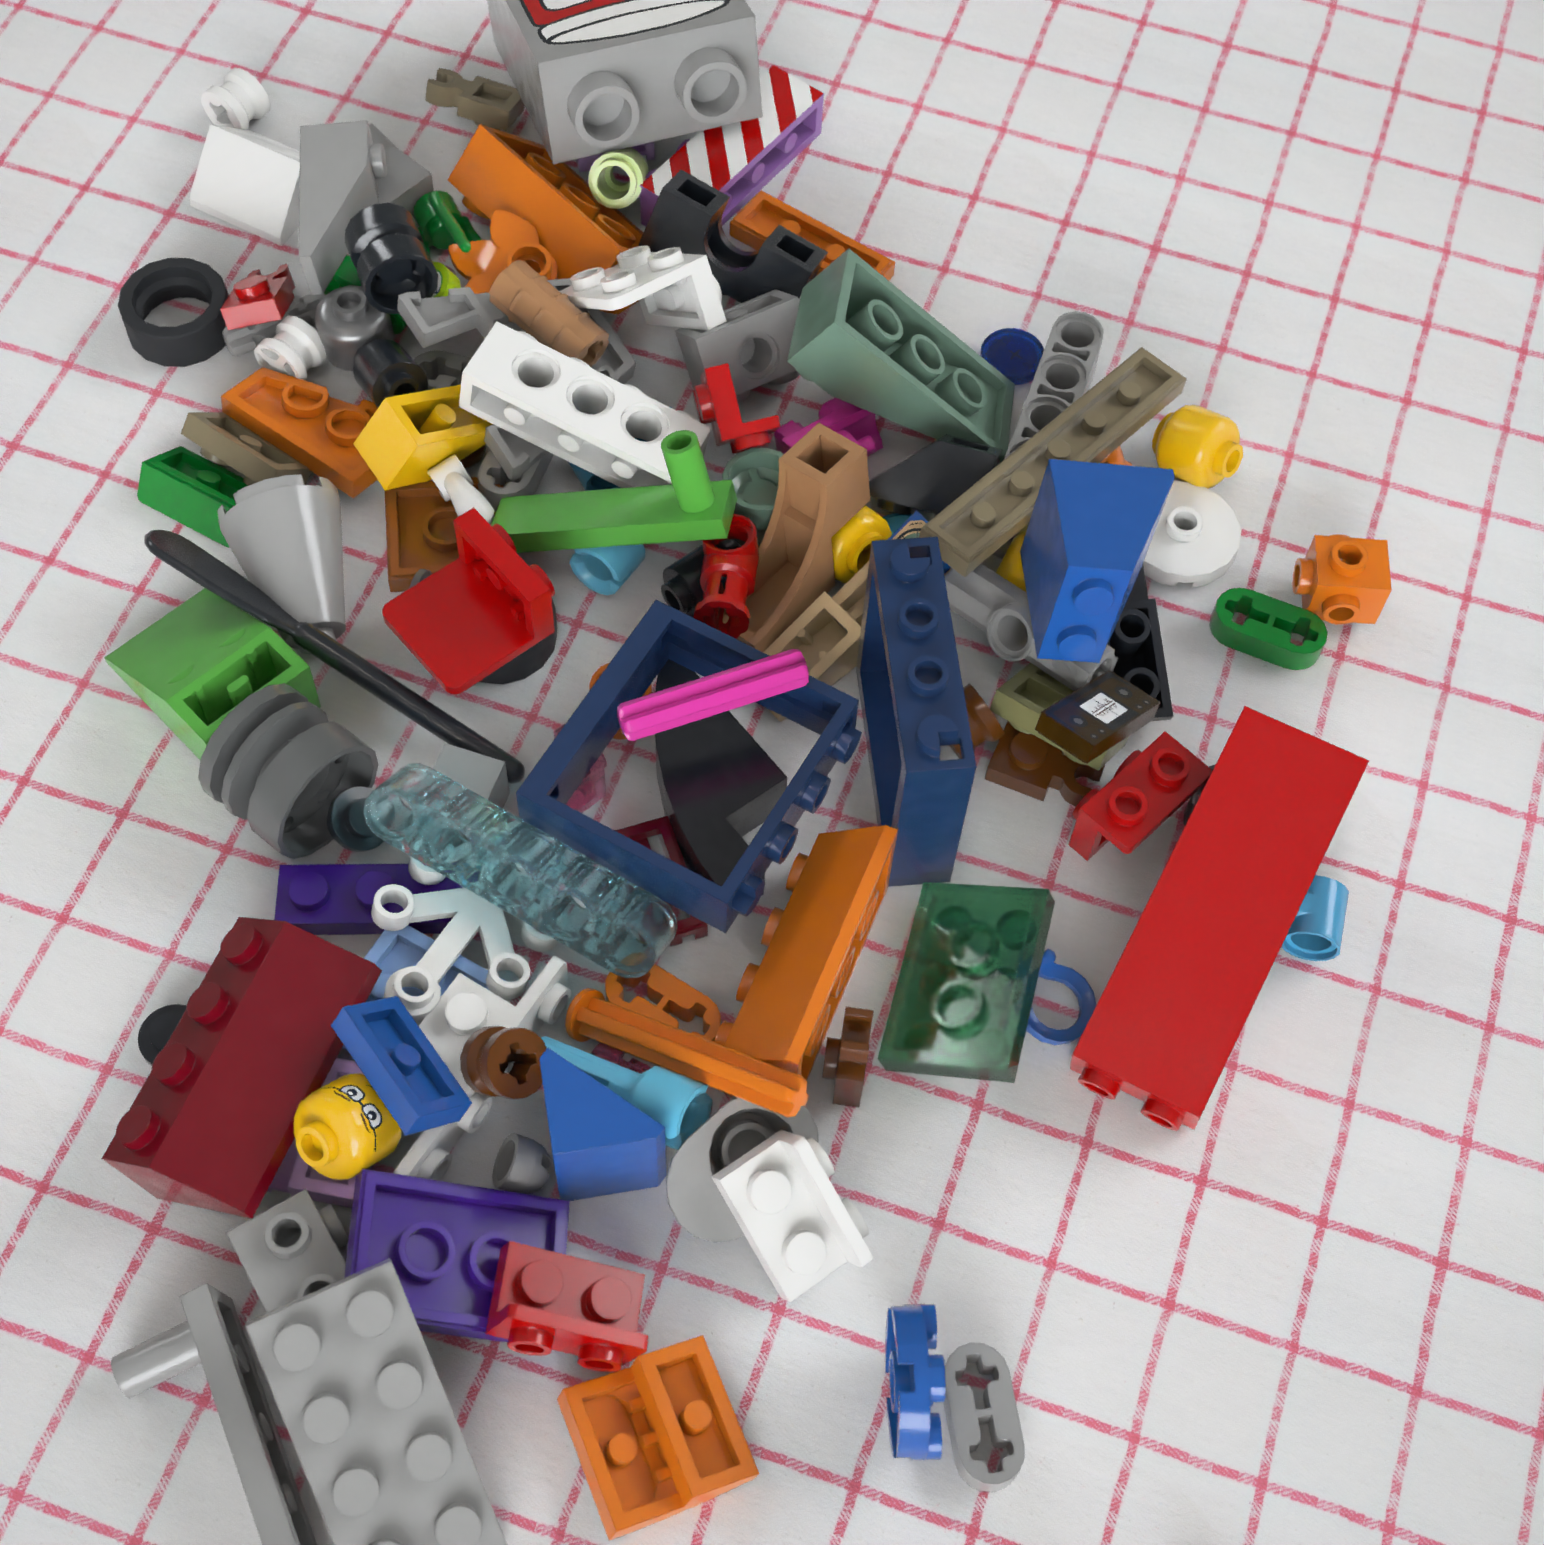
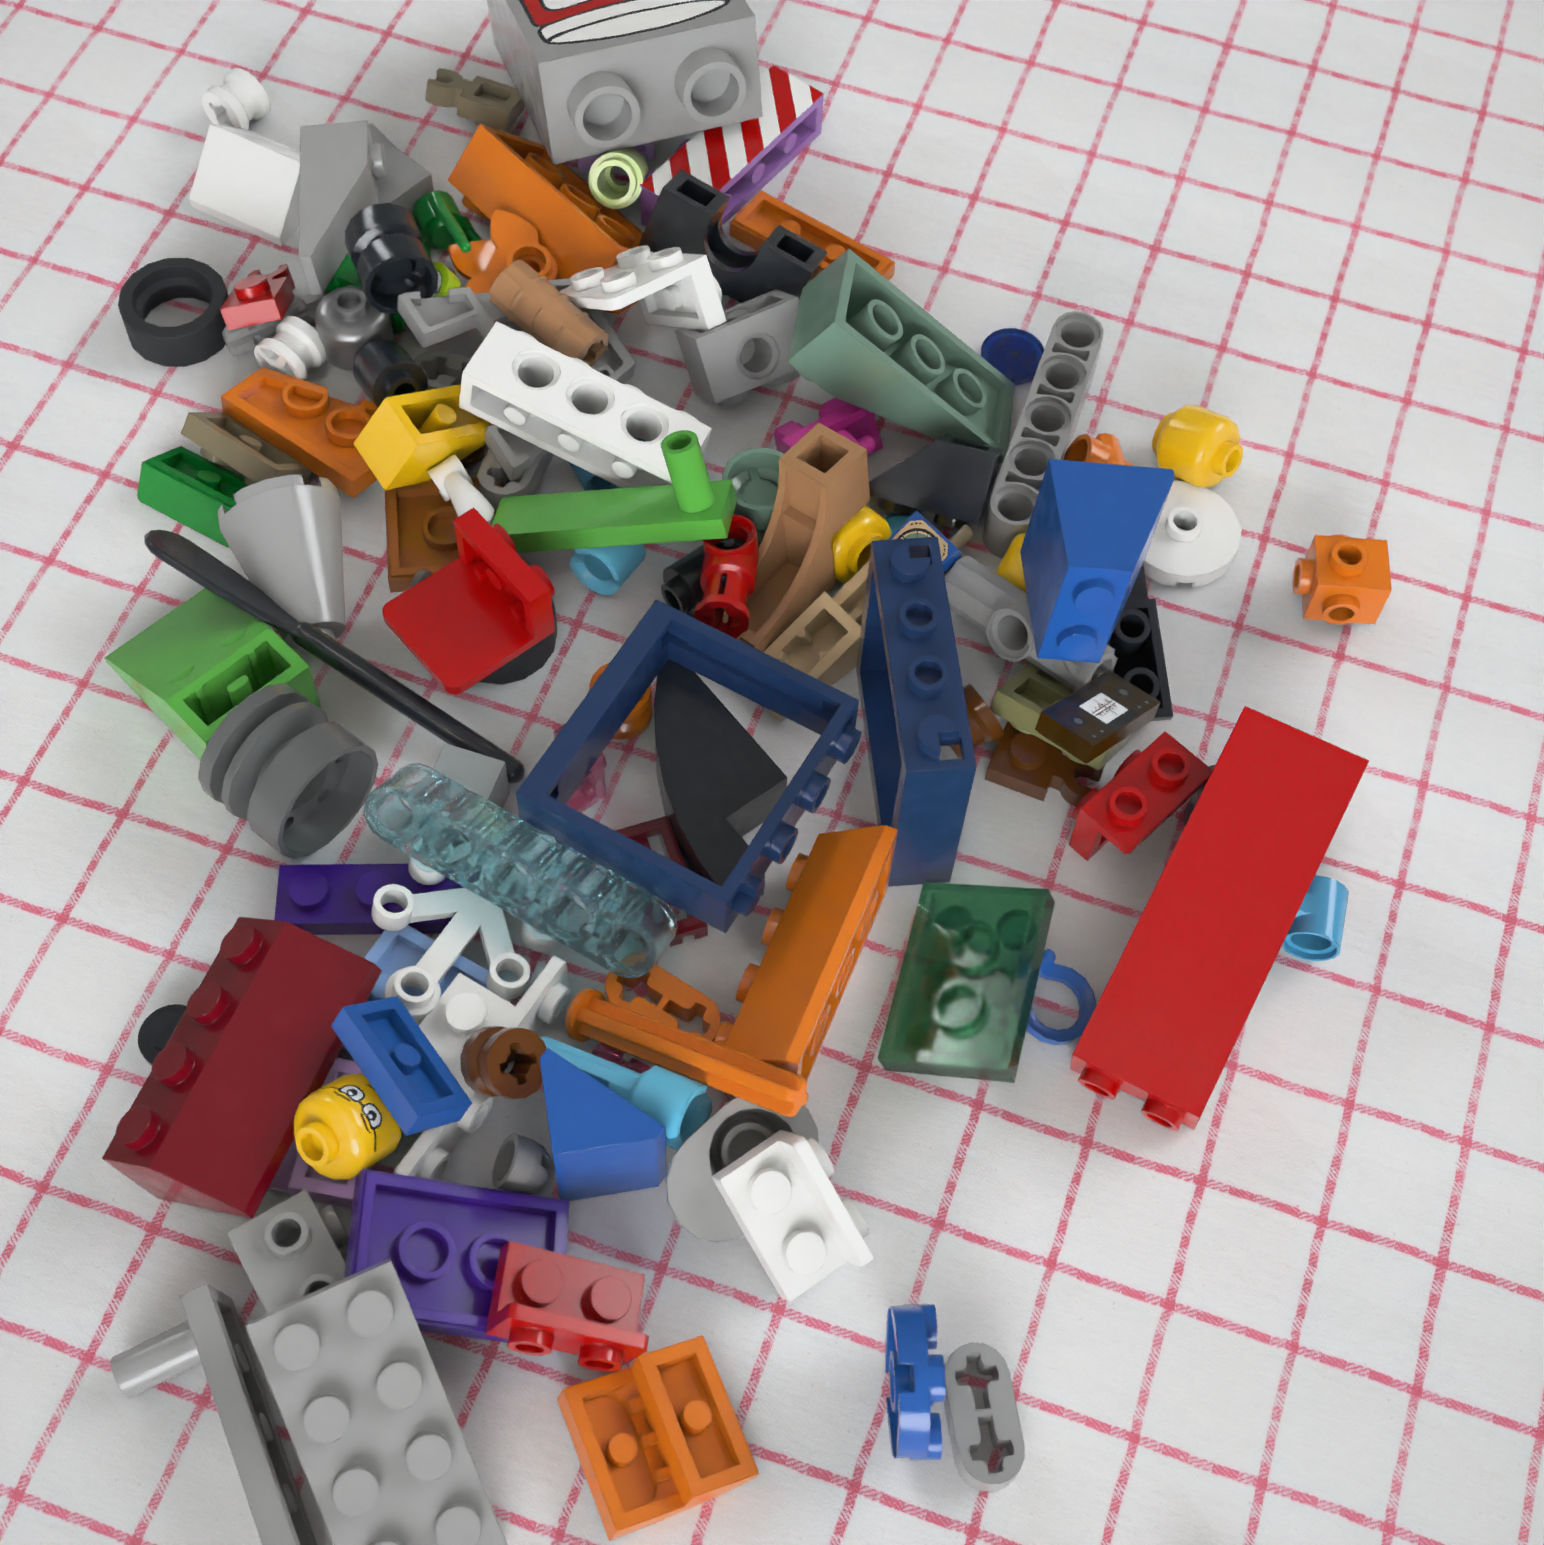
(348, 823): black plate -> none
(713, 694): dark pink axle -> none
(718, 405): red bracket -> none
(848, 1056): reddish brown plate -> none
(1084, 432): dark tan tile -> none
(1268, 629): green beam -> none

